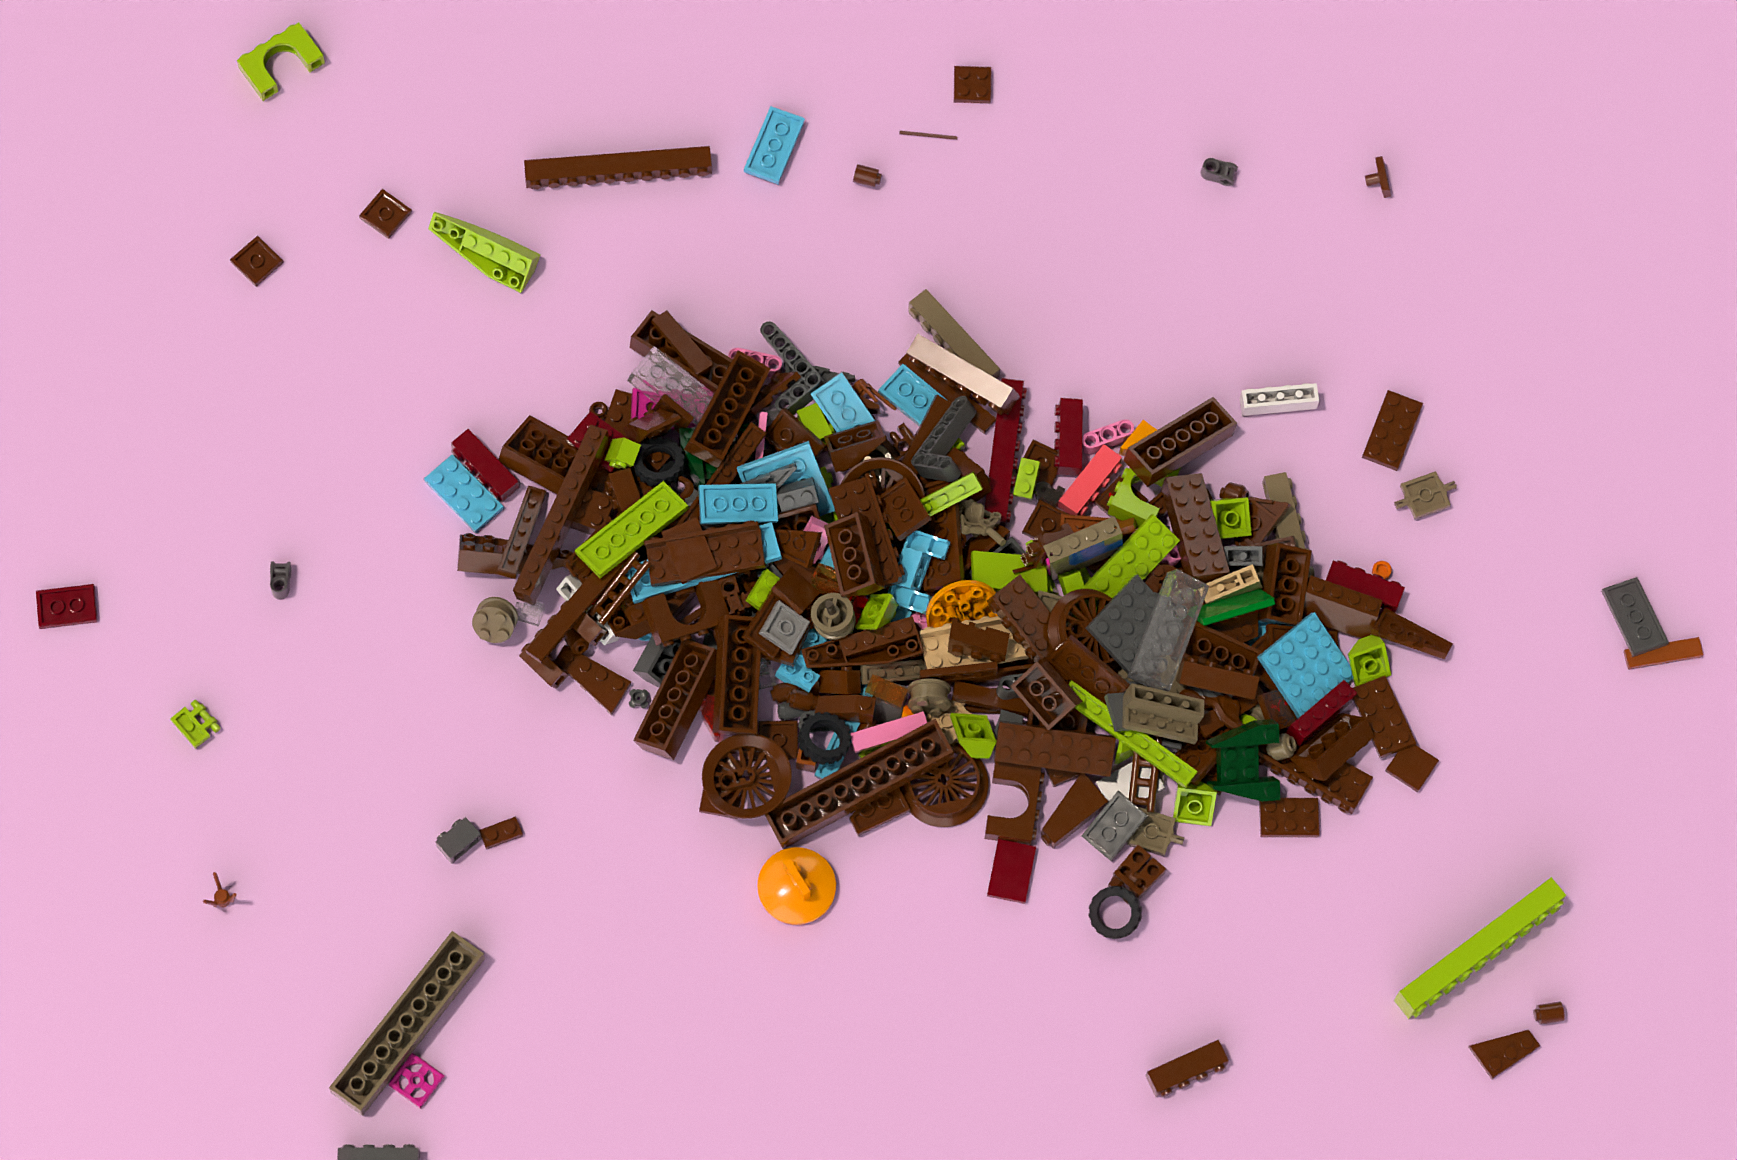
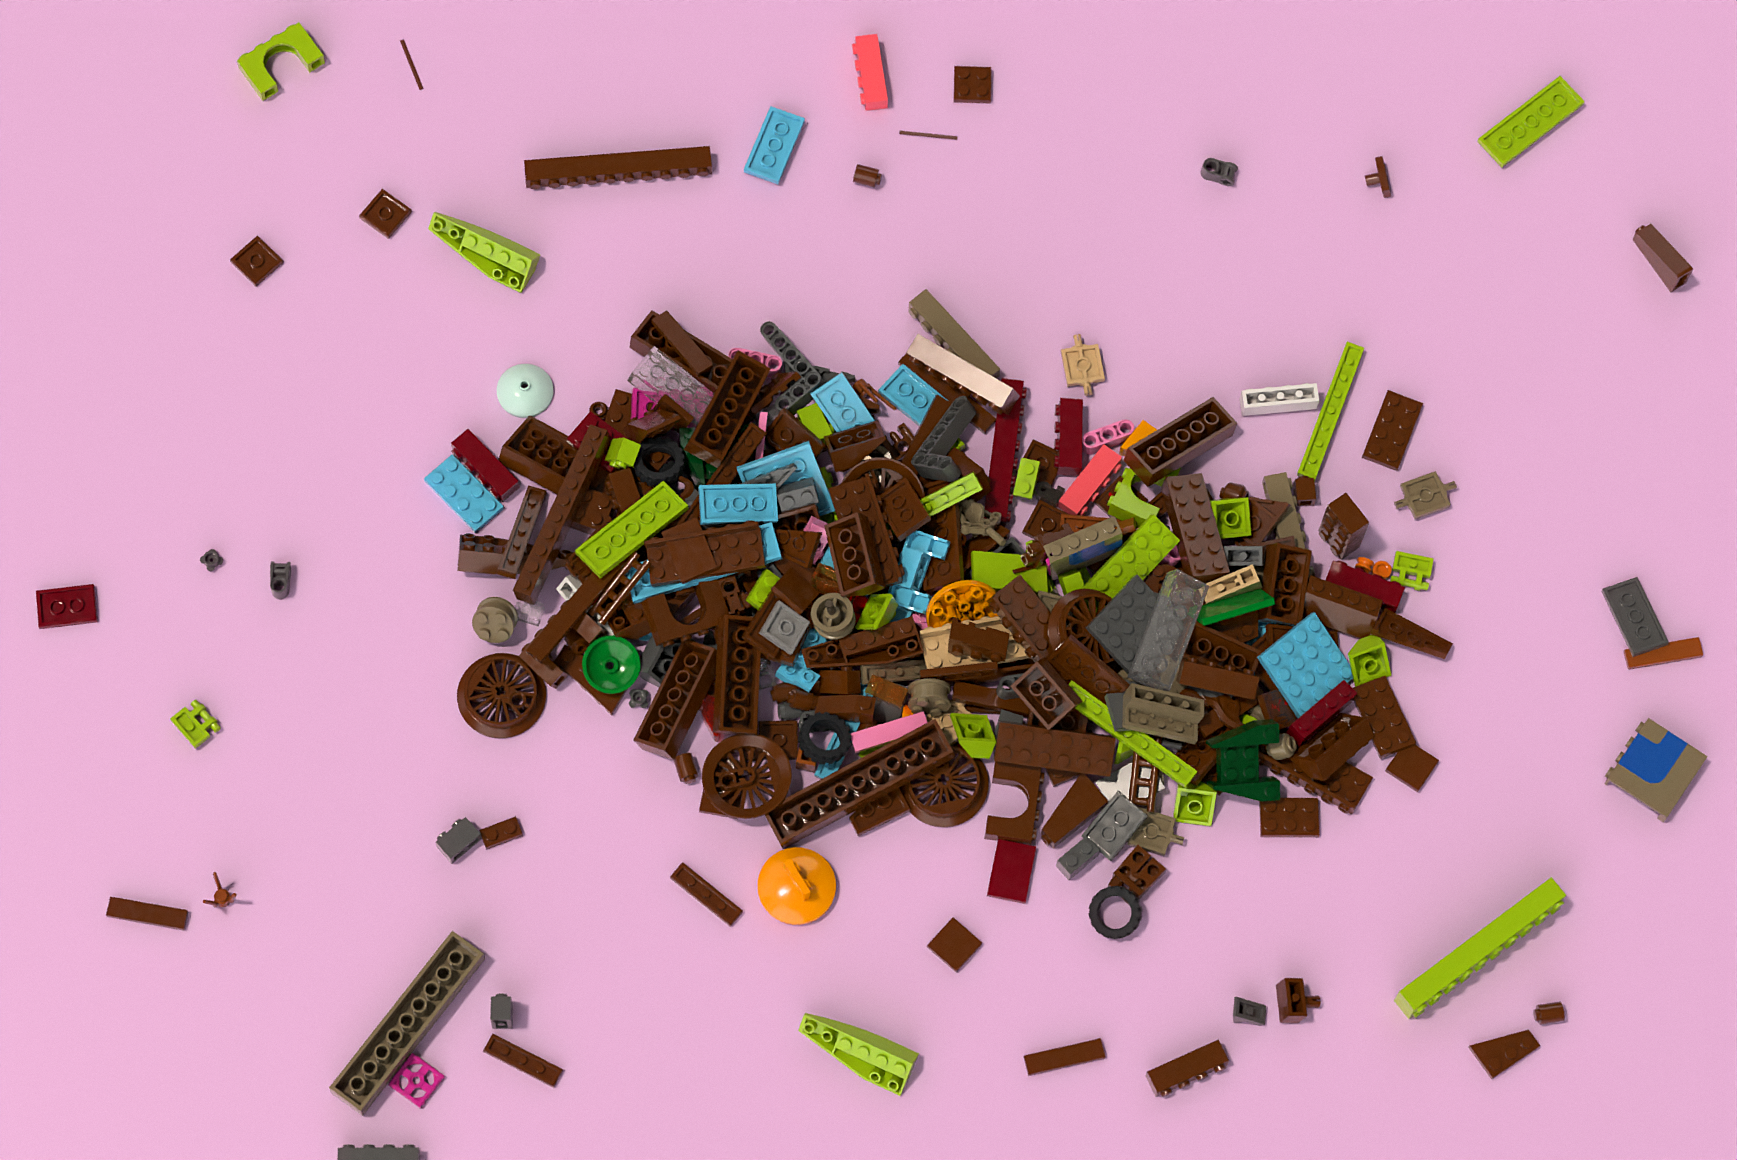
(147, 913): none -> reddish brown tile
(211, 554): none -> dark grey plate
(411, 64): none -> reddish brown piece
(474, 677): none -> reddish brown piece
(501, 1011): none -> dark grey brick
(523, 1060): none -> reddish brown tile
(529, 400): none -> light aqua dish
(625, 664): none -> green dish
(686, 768): none -> reddish brown brick
(706, 894): none -> reddish brown tile
(862, 1051): none -> lime wedge
(871, 72): none -> coral brick
(954, 944): none -> reddish brown tile
(1064, 1057): none -> reddish brown tile
(1077, 858): none -> dark grey brick
(1082, 365): none -> tan plate
(1248, 1011): none -> dark grey slope
(1292, 1000): none -> reddish brown brick
(1304, 491): none -> reddish brown brick
(1330, 410): none -> lime plate
(1343, 526): none -> reddish brown brick
(1365, 564): none -> orange bush
(1414, 565): none -> lime plate
(1530, 121): none -> lime plate
(1656, 767): none -> dark tan panel
(1662, 257): none -> reddish brown slope

